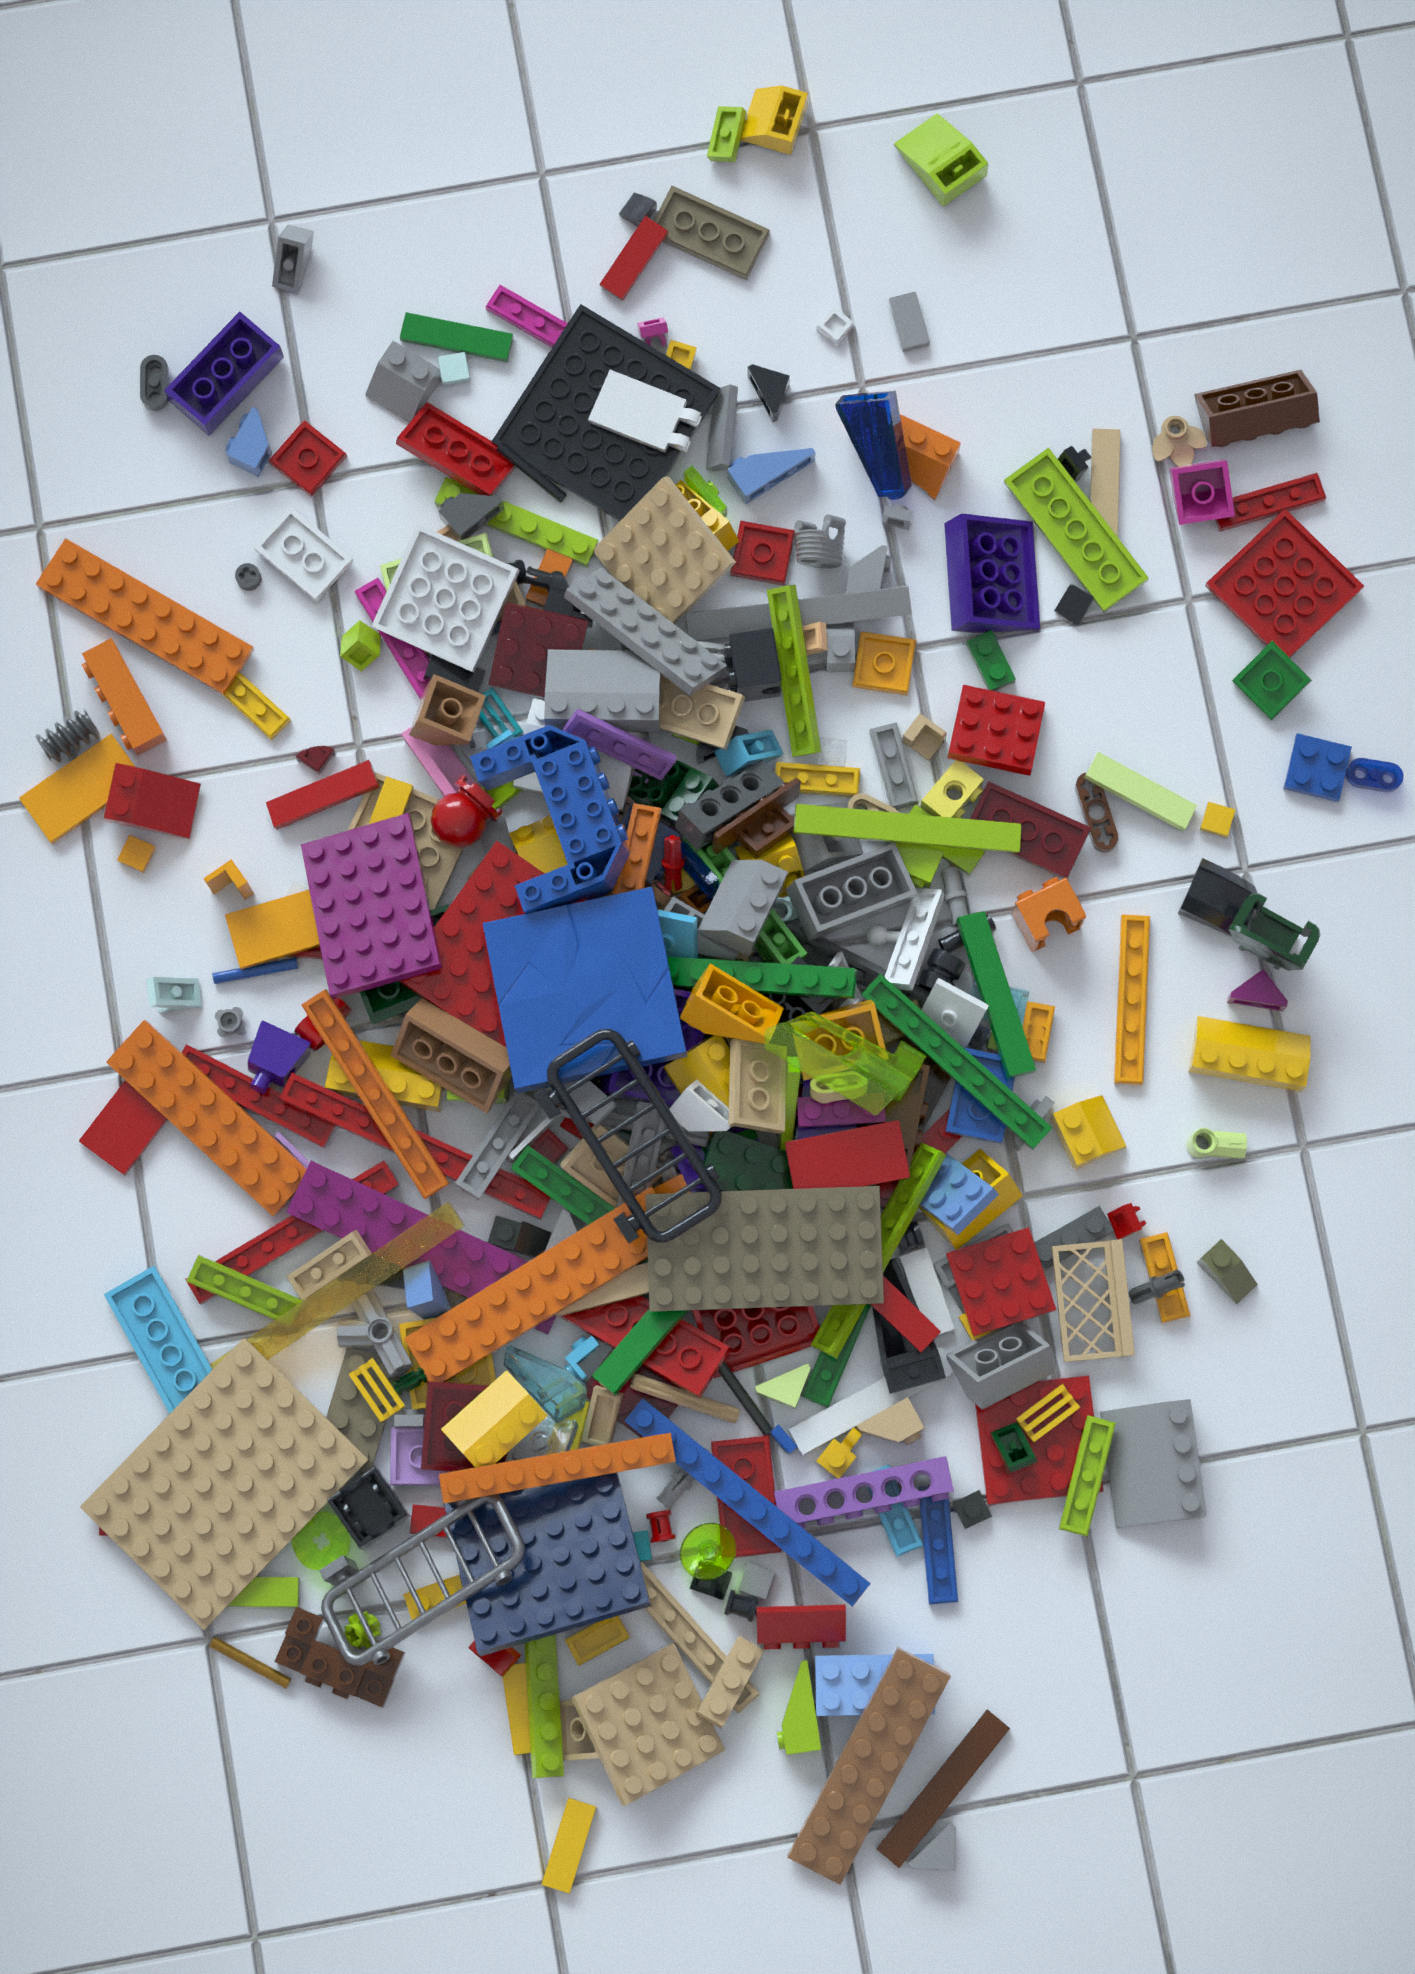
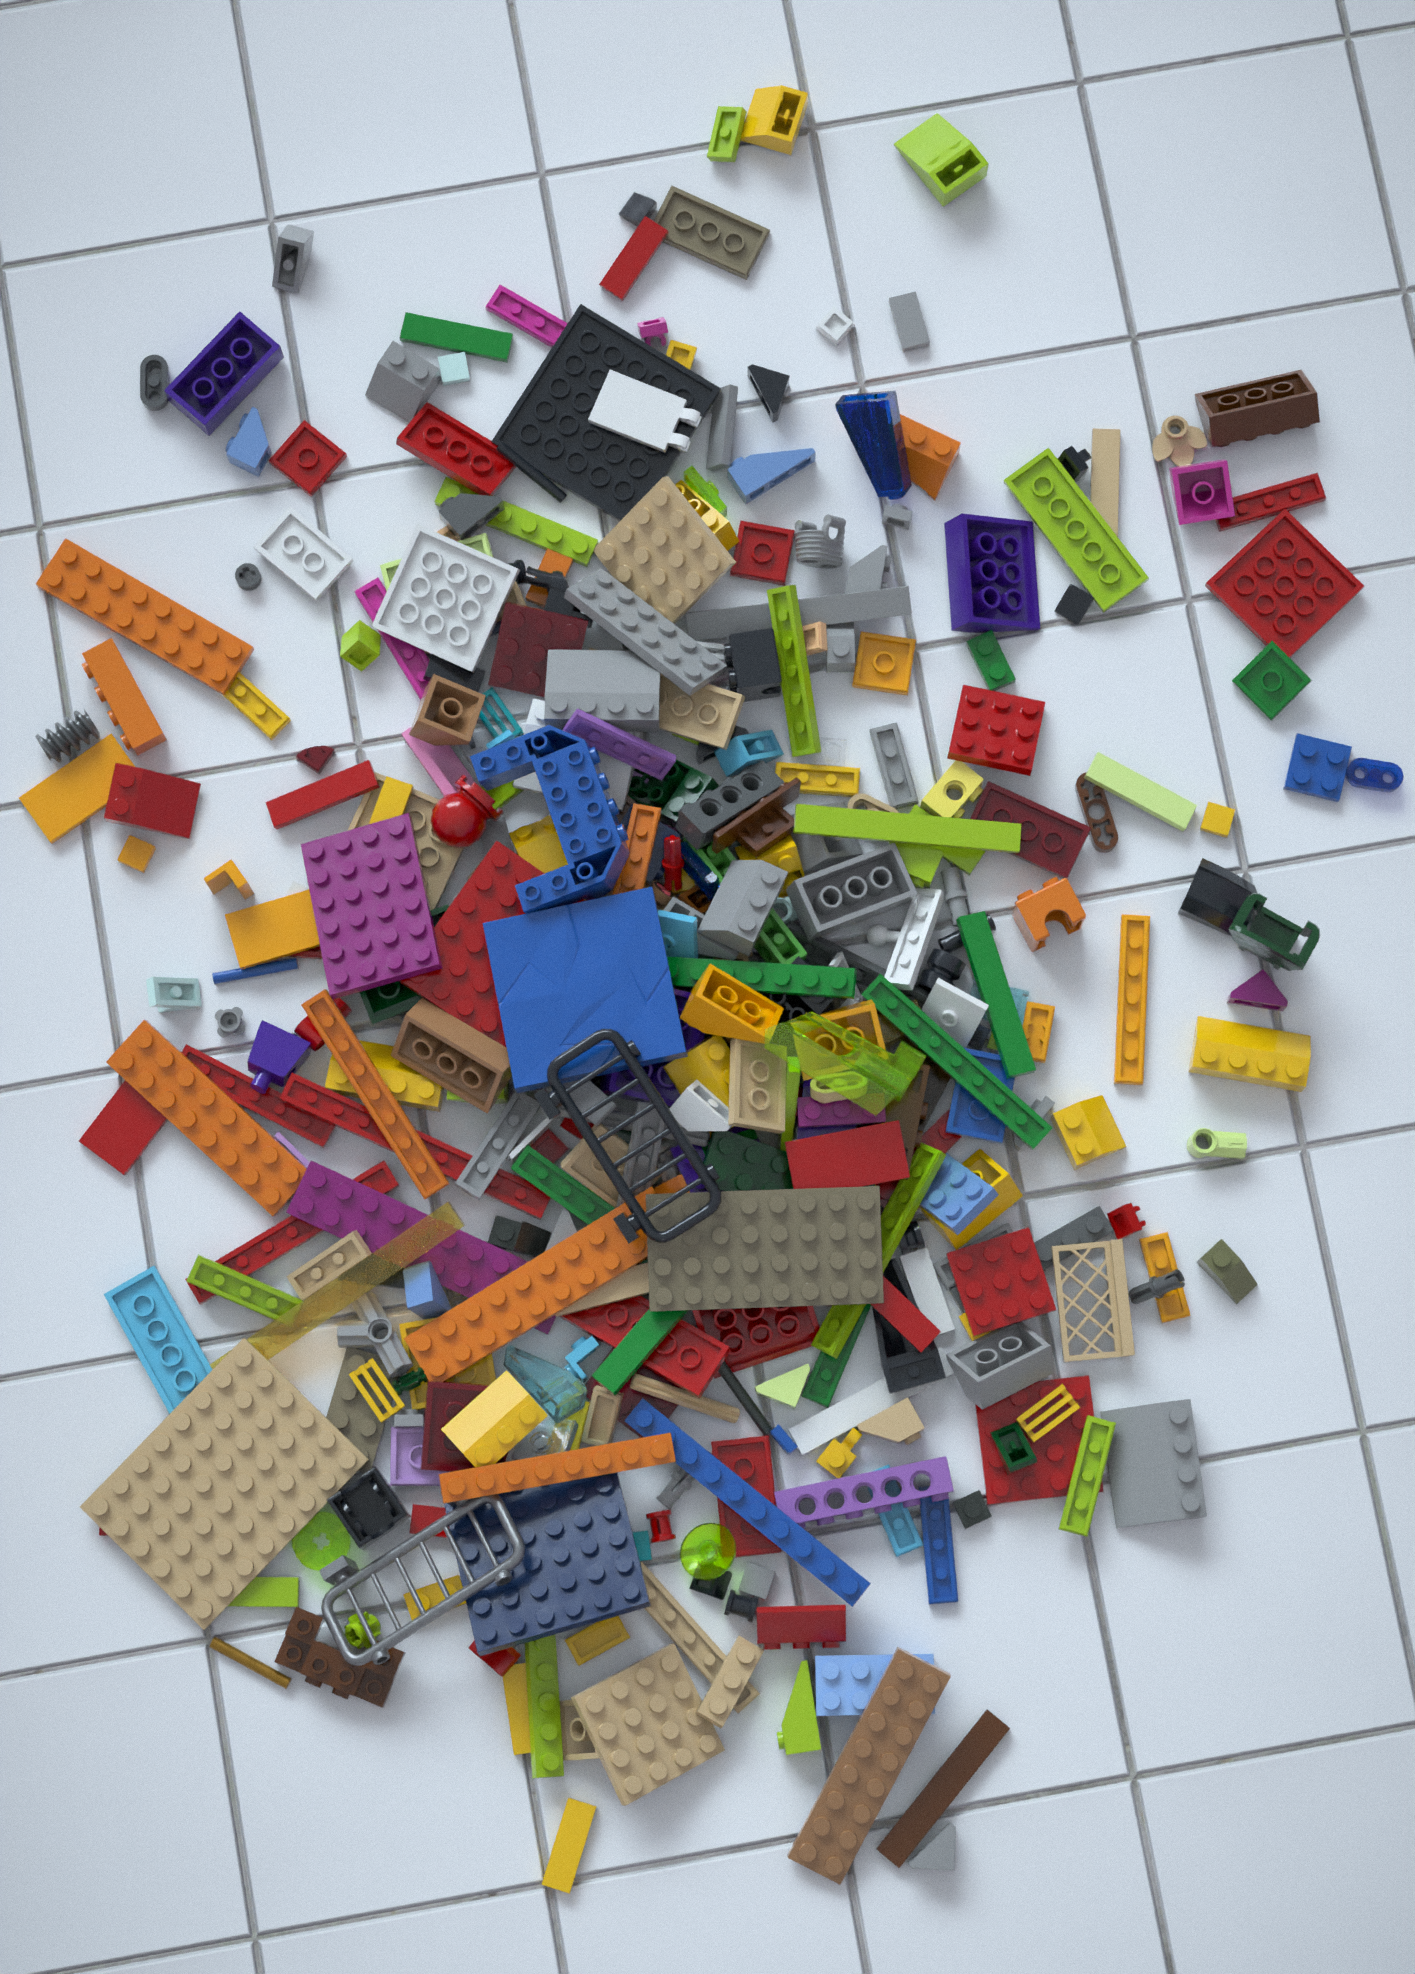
(924, 737): tan panel -> none

